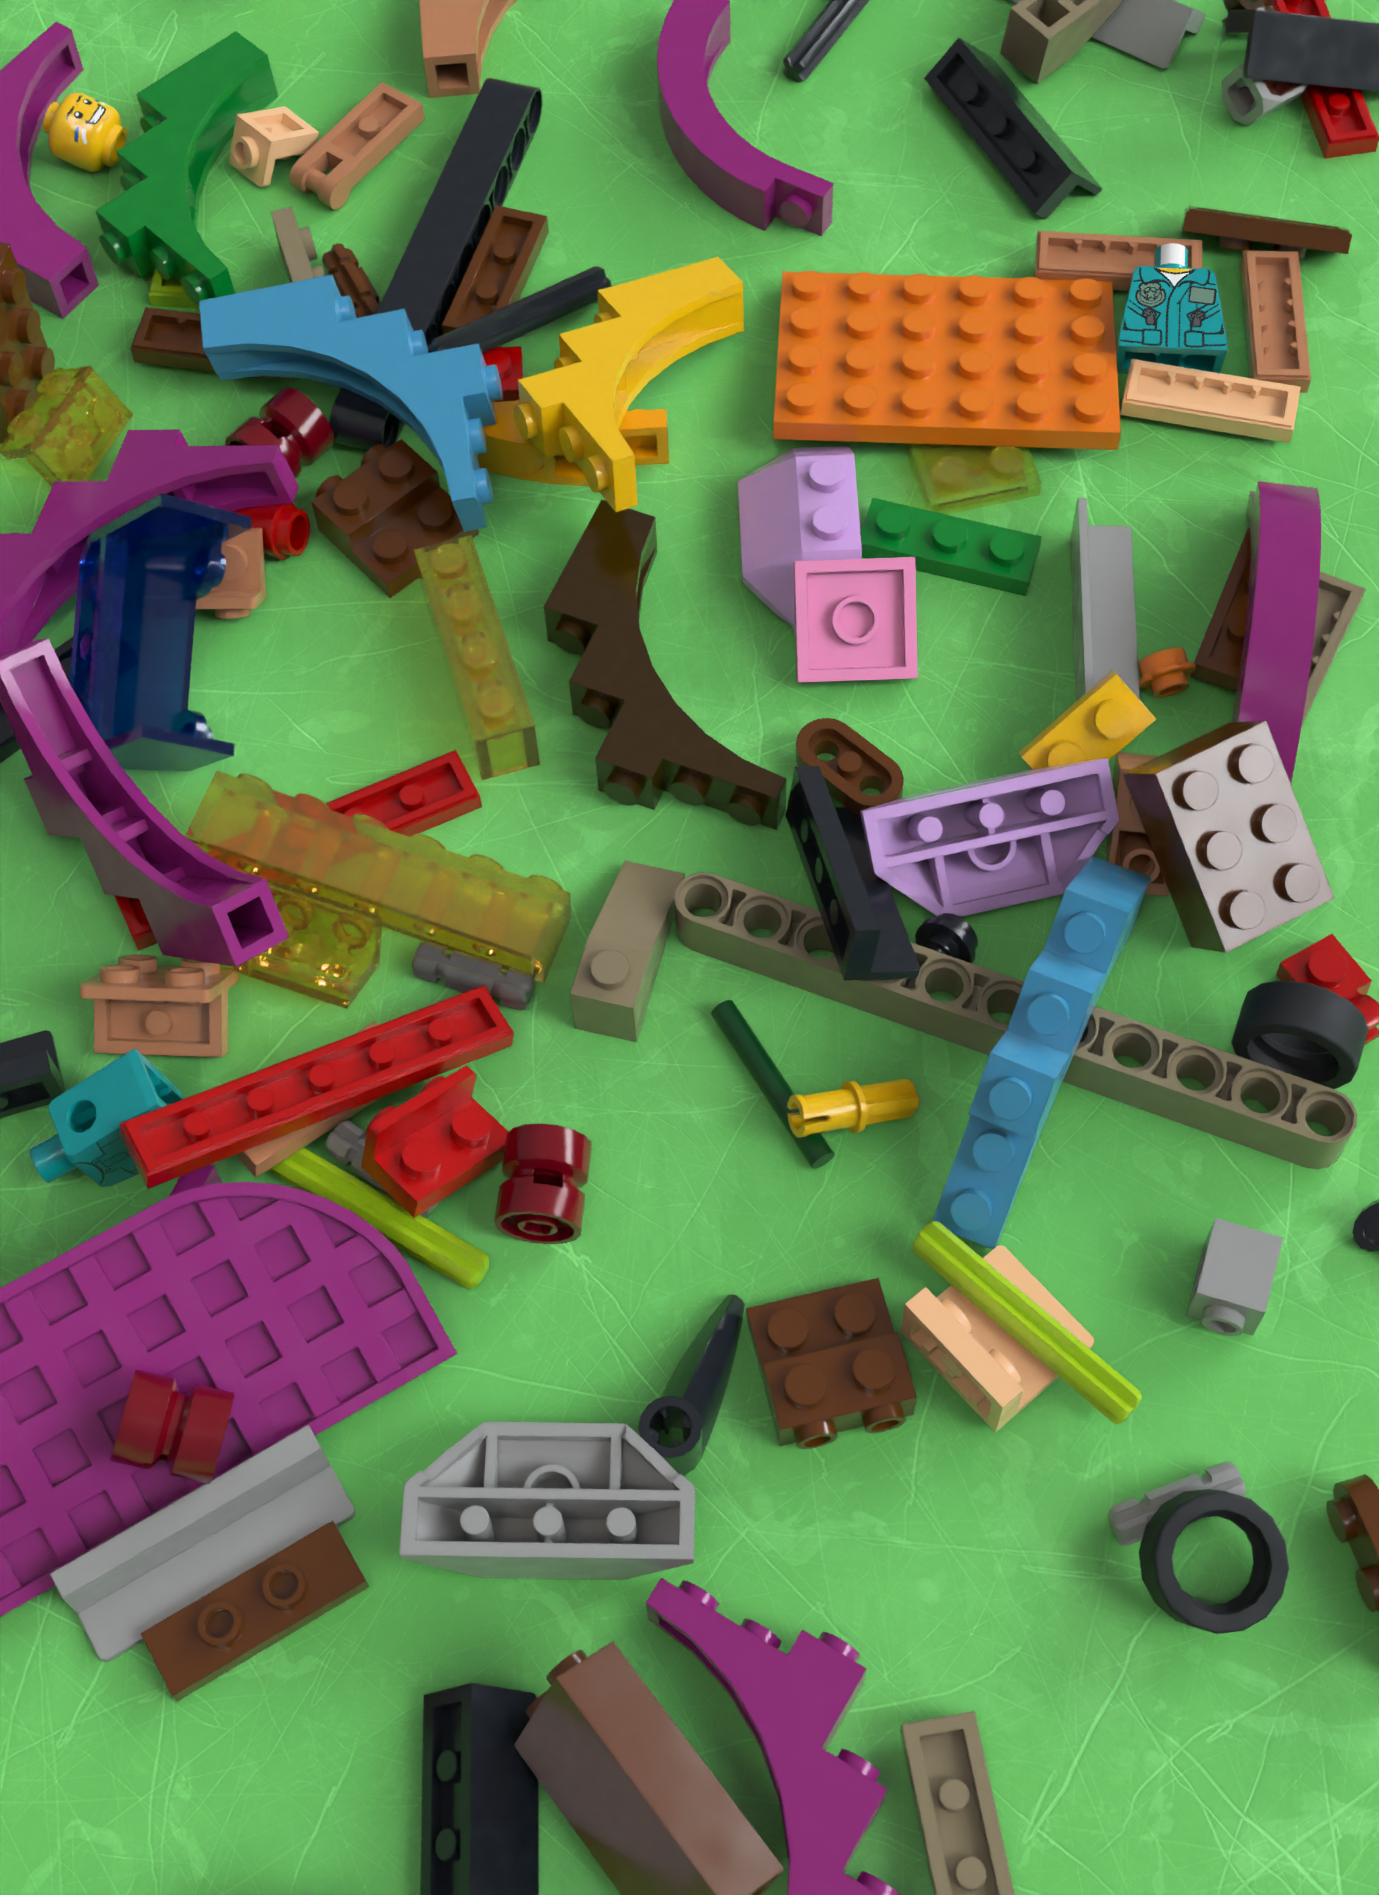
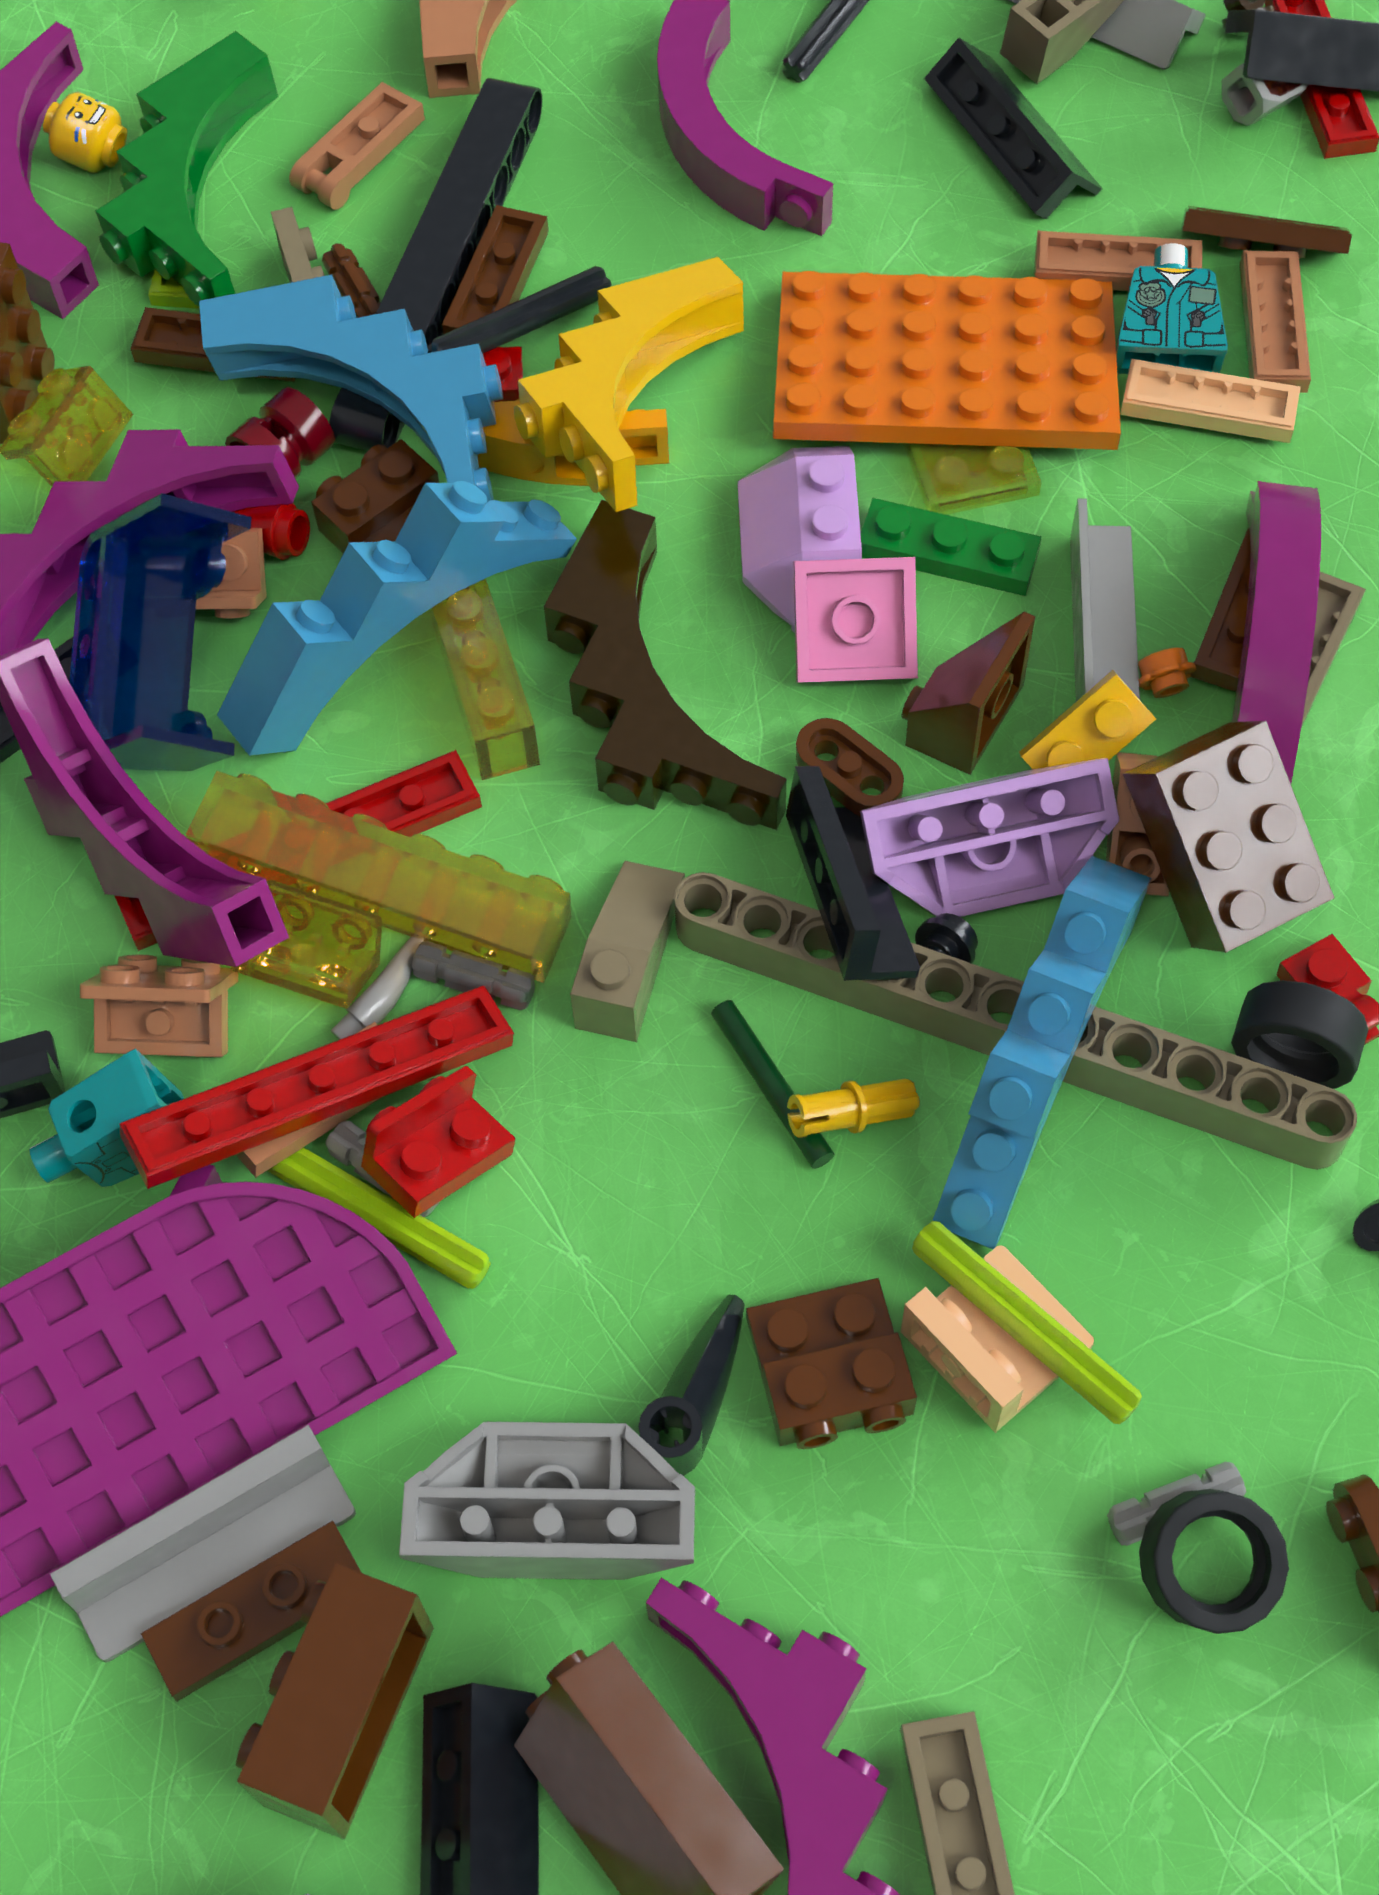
(173, 1426): dark red wheel -> none
(268, 136): light nougat bracket -> none
(335, 1700): none -> reddish brown piece
(375, 592): none -> dark azure arch
(381, 995): none -> light grey animal
(544, 1175): dark red wheel -> none
(969, 696): none -> reddish brown slope
(1234, 1278): light grey brick -> none

